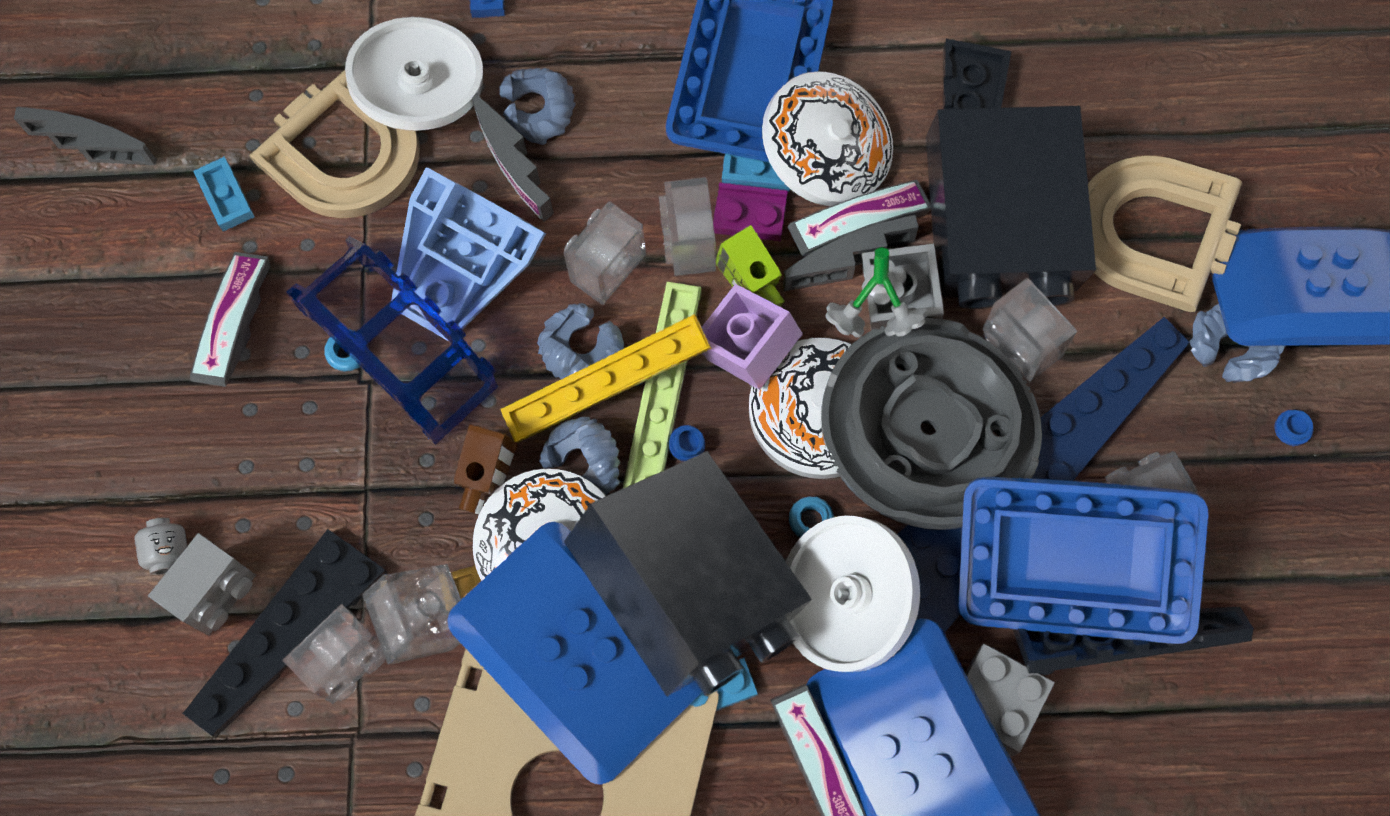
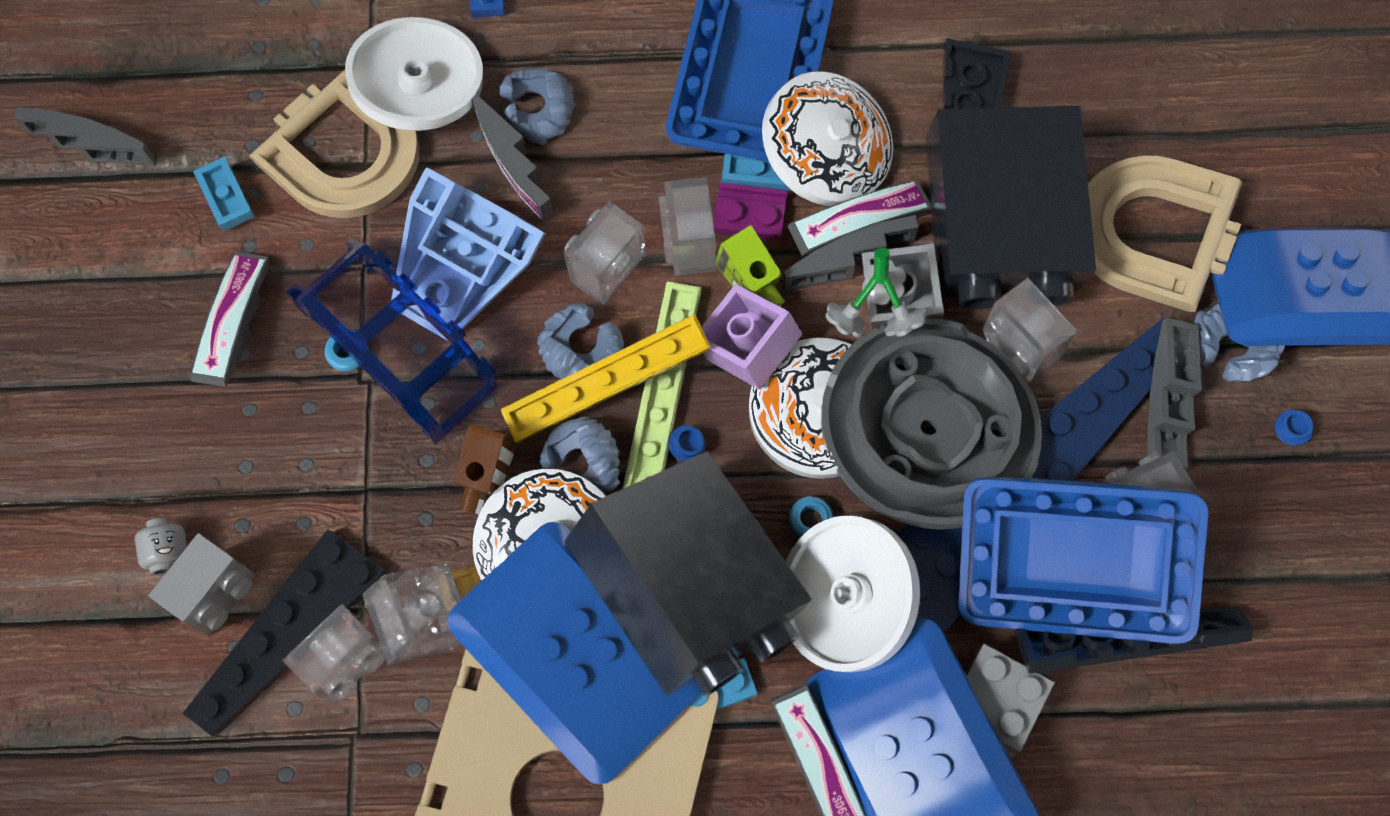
(1172, 390): none -> dark grey slope

